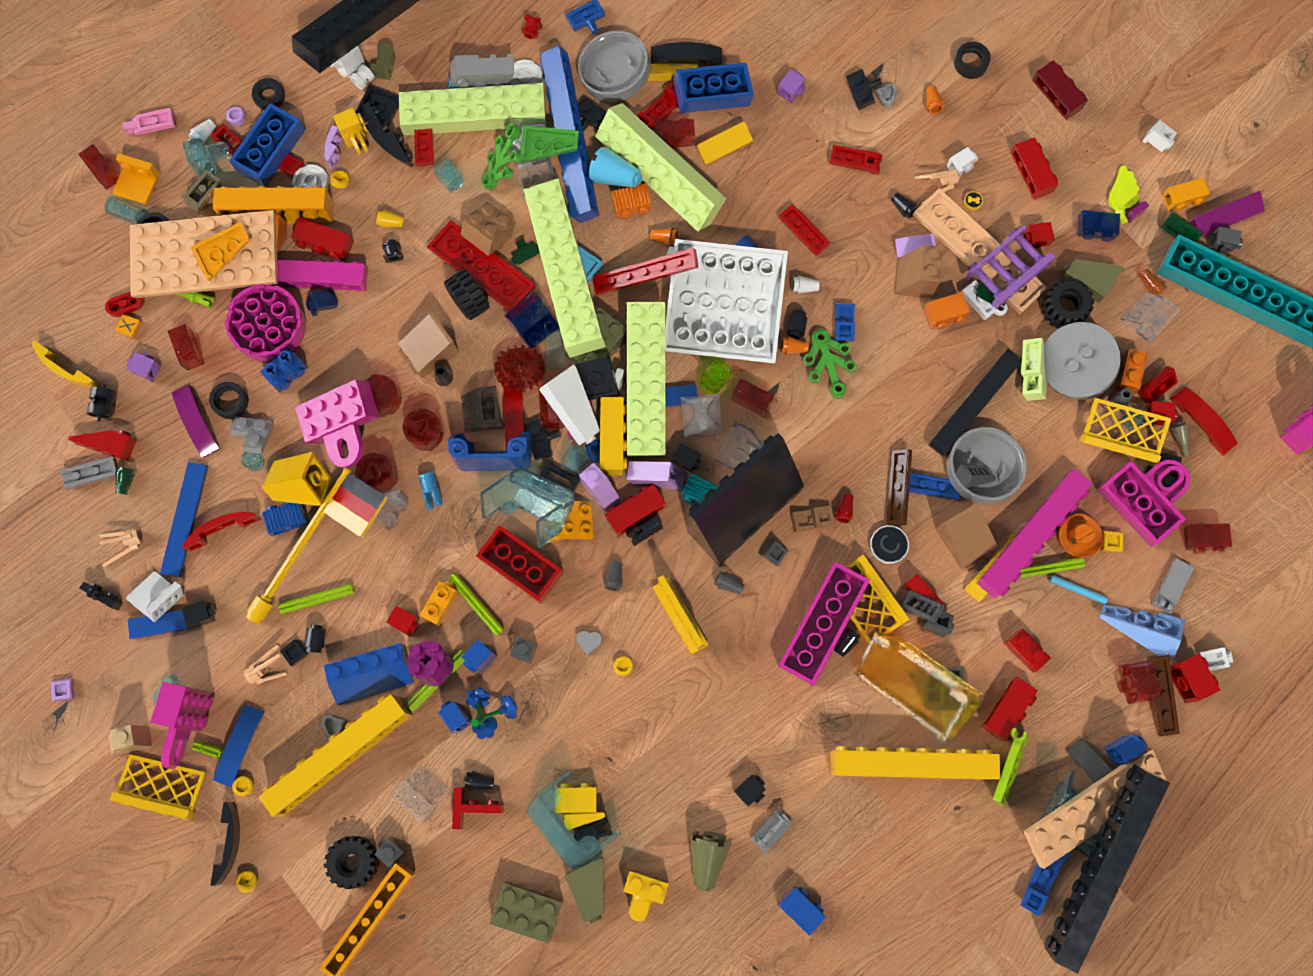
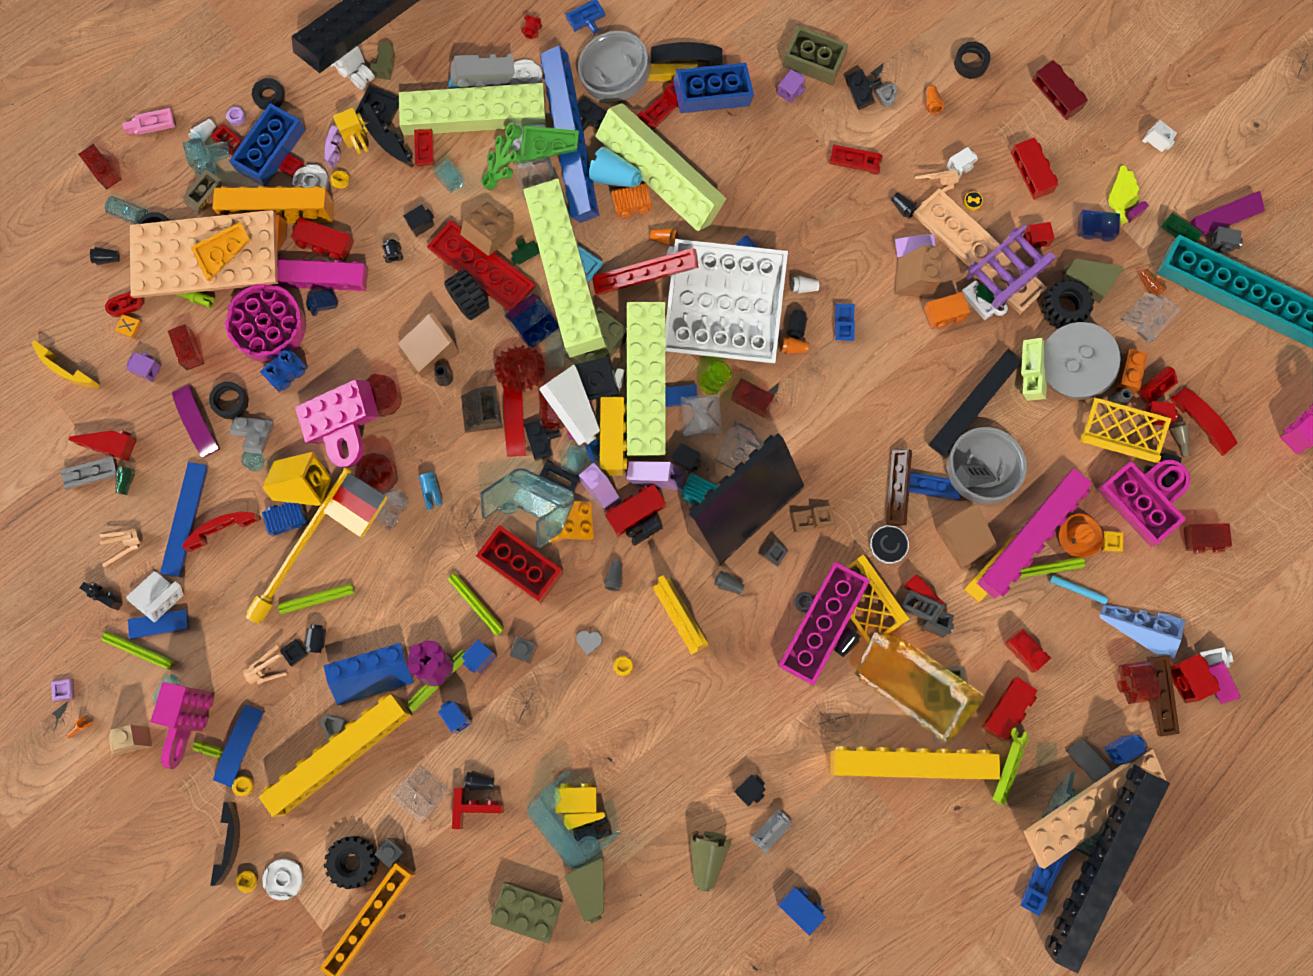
(80, 725): none -> orange hand
(101, 402): black wheel -> none
(103, 256): none -> black cone
(135, 179): light orange bracket -> none
(137, 650): none -> lime axle
(158, 805): yellow fence -> none
(199, 614): black brick -> none
(283, 879): none -> white tile
(389, 220): yellow cone -> none
(403, 621): red brick -> none
(419, 220): none -> black brick
(423, 429): clear red brick -> none
(439, 603): light orange brick -> none
(467, 459): blue windscreen -> none
(483, 724): blue plant -> none
(644, 891): yellow brick -> none
(677, 133): clear red brick -> none
(724, 143): yellow slope -> none
(803, 601): none -> dark grey tile
(804, 230): red plate -> none
(815, 55): none -> olive brick
(829, 360): bright green plant -> none
(844, 511): red cone -> none
(1138, 419): clear light blue slope -> none
(1172, 586): light grey hinge -> none
(1186, 194): light orange brick -> none
(1226, 683): none -> dark pink tile

